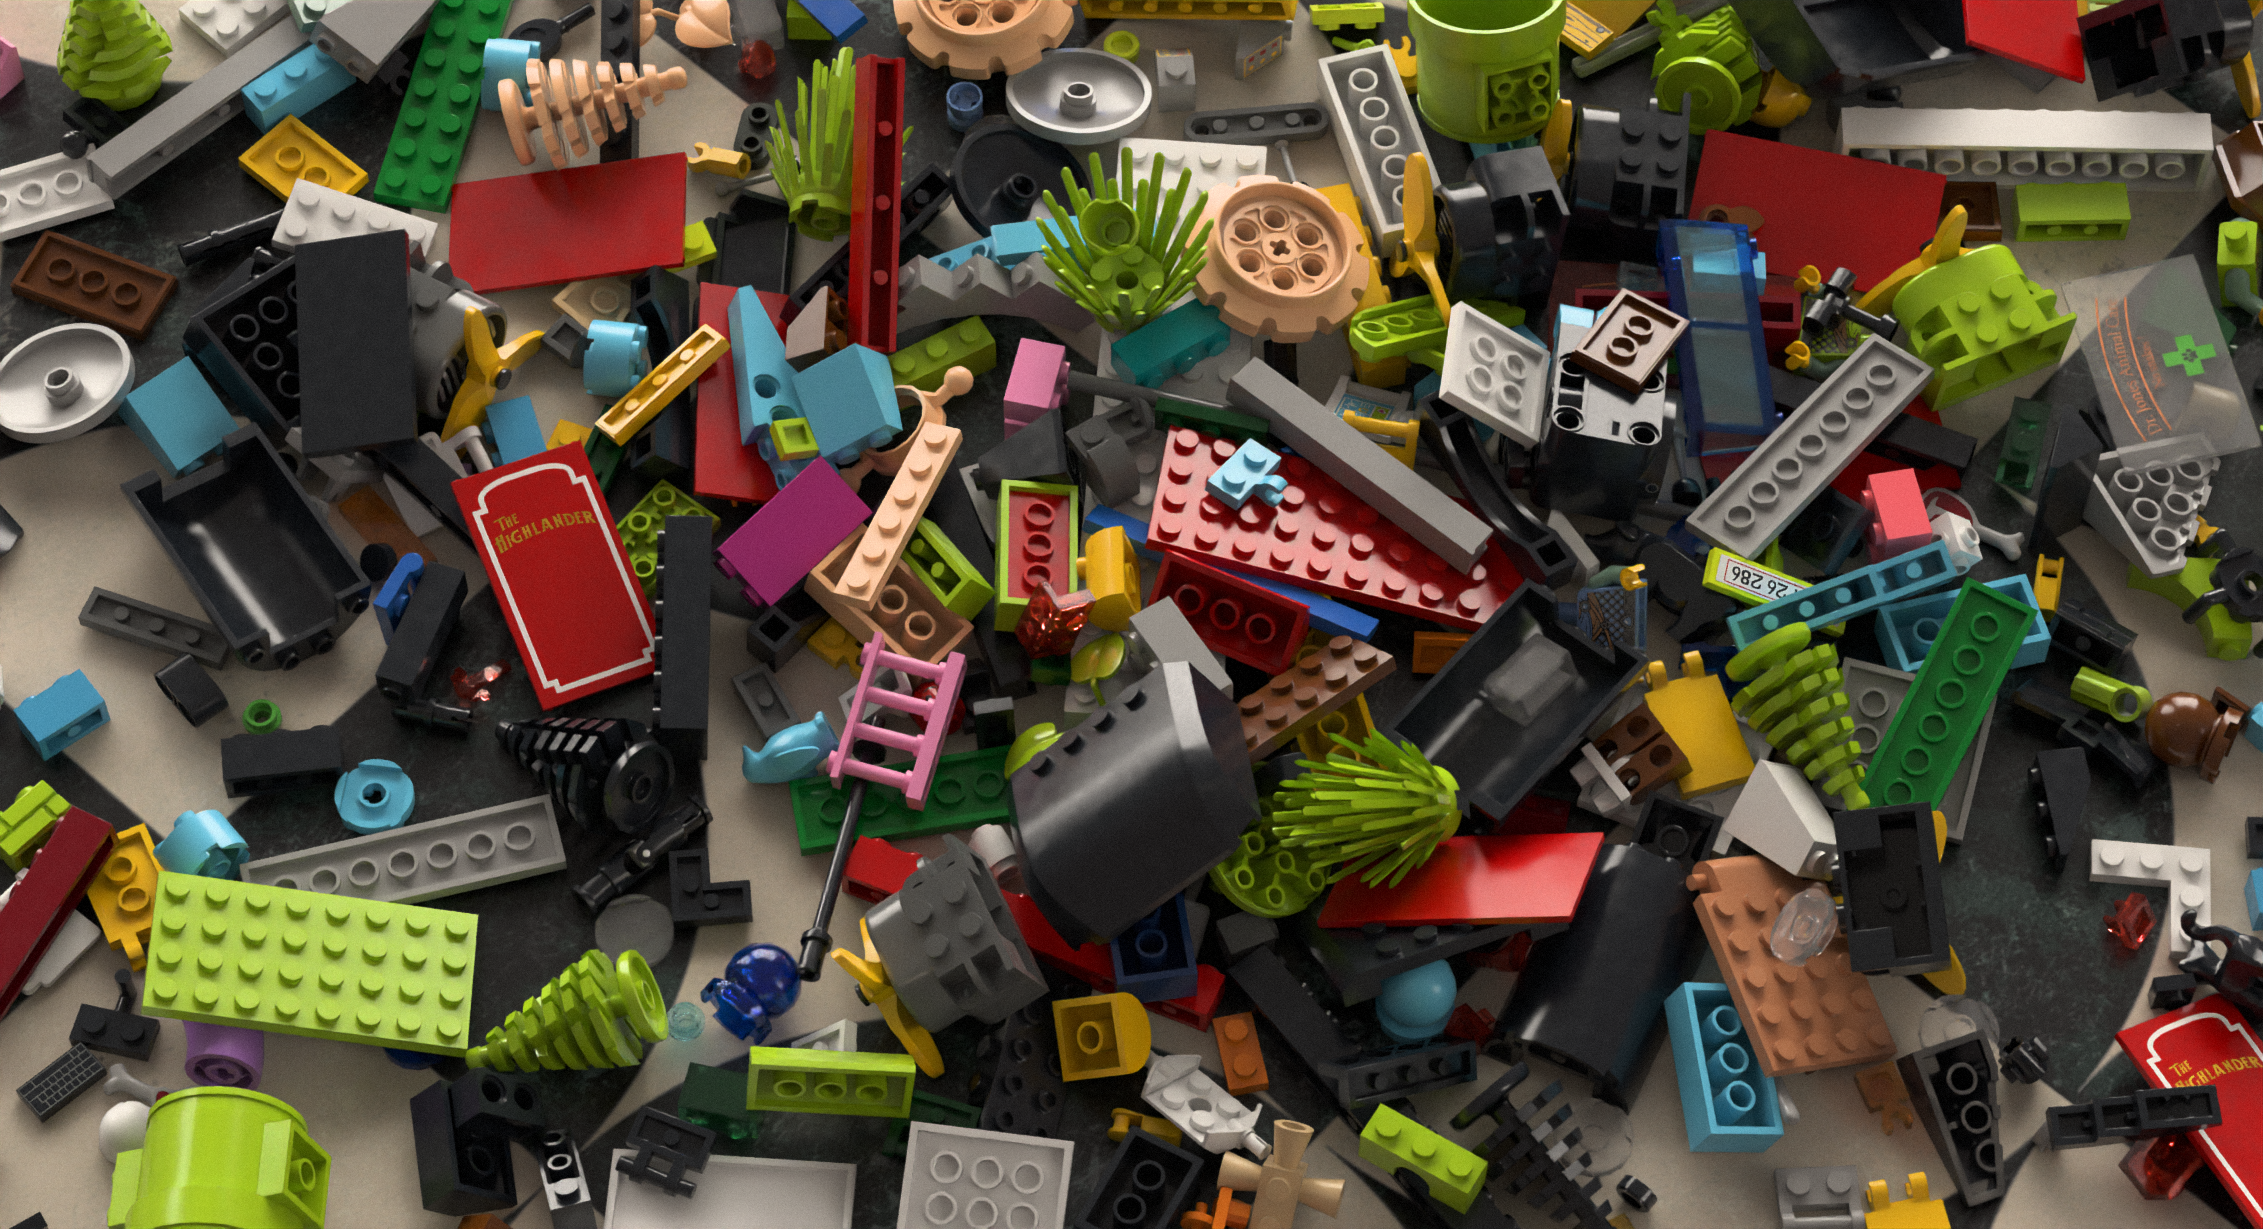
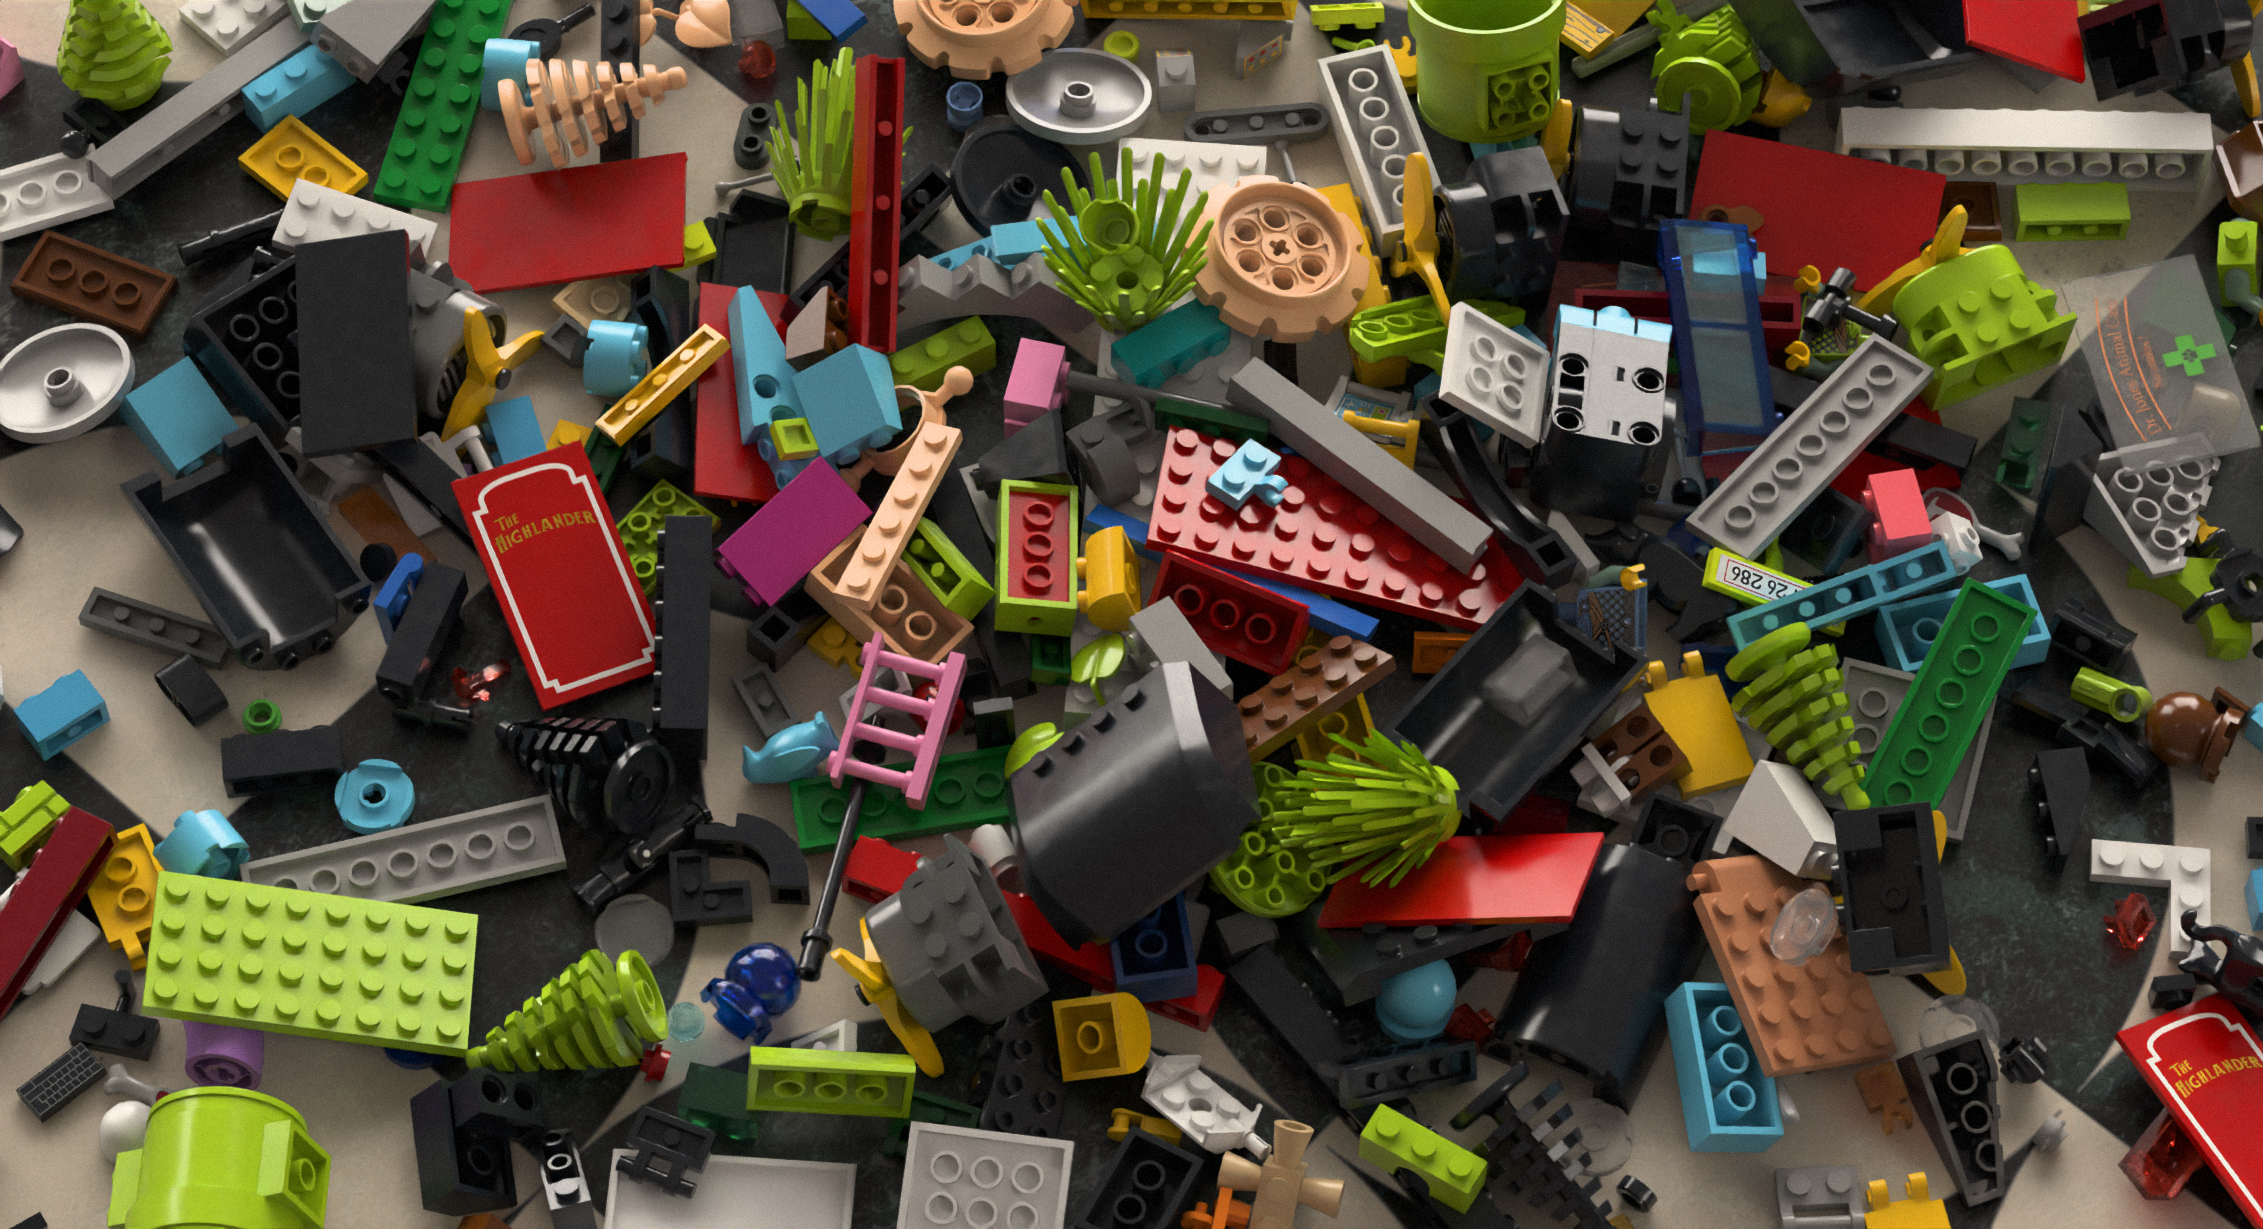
(655, 1063): none -> red plate
(719, 161): yellow bar -> none
(764, 846): none -> black arch
(1053, 621): clear red bracket -> none
(1240, 1054): orange plate -> none
(1277, 770): black piece -> none
(1629, 340): tile -> none
(2048, 588): yellow bar -> none
(2134, 1117): black slope -> none

